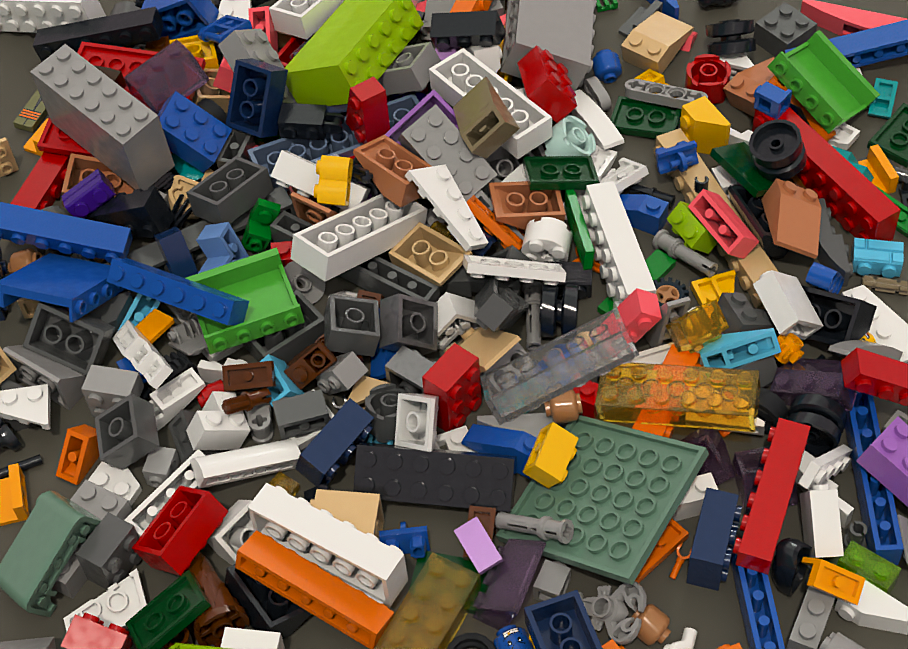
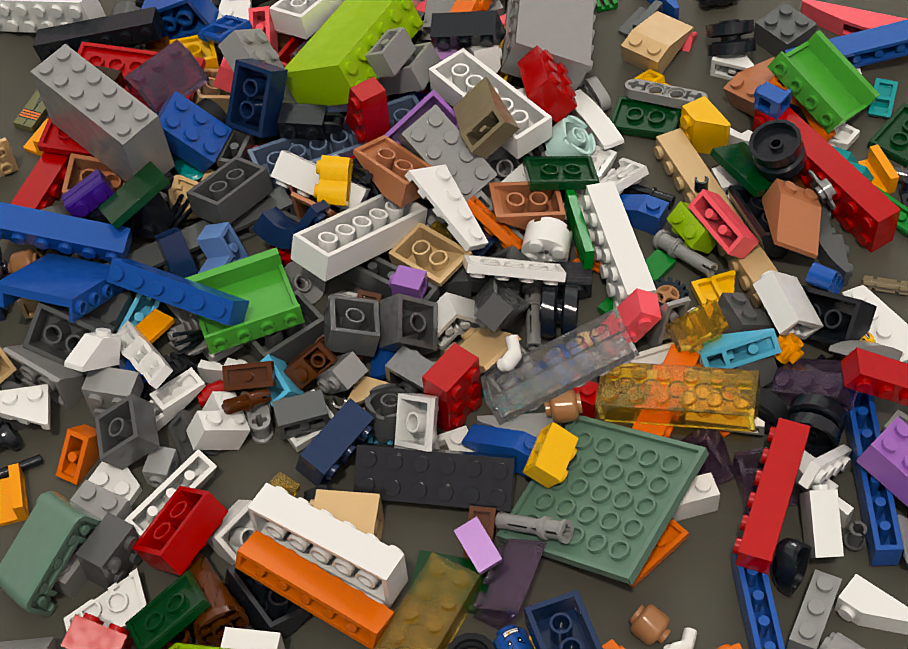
(95, 351): none -> white slope
(133, 195): none -> dark green tile
(194, 336): none -> black piece
(245, 463): white brick -> none
(257, 231): green slope -> none
(278, 229): none -> dark blue arch
(390, 52): none -> light grey brick
(408, 540): blue hips -> none
(409, 282): none -> medium lavender brick
(512, 356): none -> white arm
(551, 580): light grey brick -> none
(607, 66): blue head -> none
(613, 611): light grey animal -> none
(676, 157): blue hips -> none
(679, 562): orange hand -> none
(709, 76): red brick -> none
(714, 539): dark blue brick -> none
(823, 189): none -> light grey plate
(834, 580): light orange panel -> none
(870, 566): clear neon green brick -> none
(877, 257): medium azure brick -> none

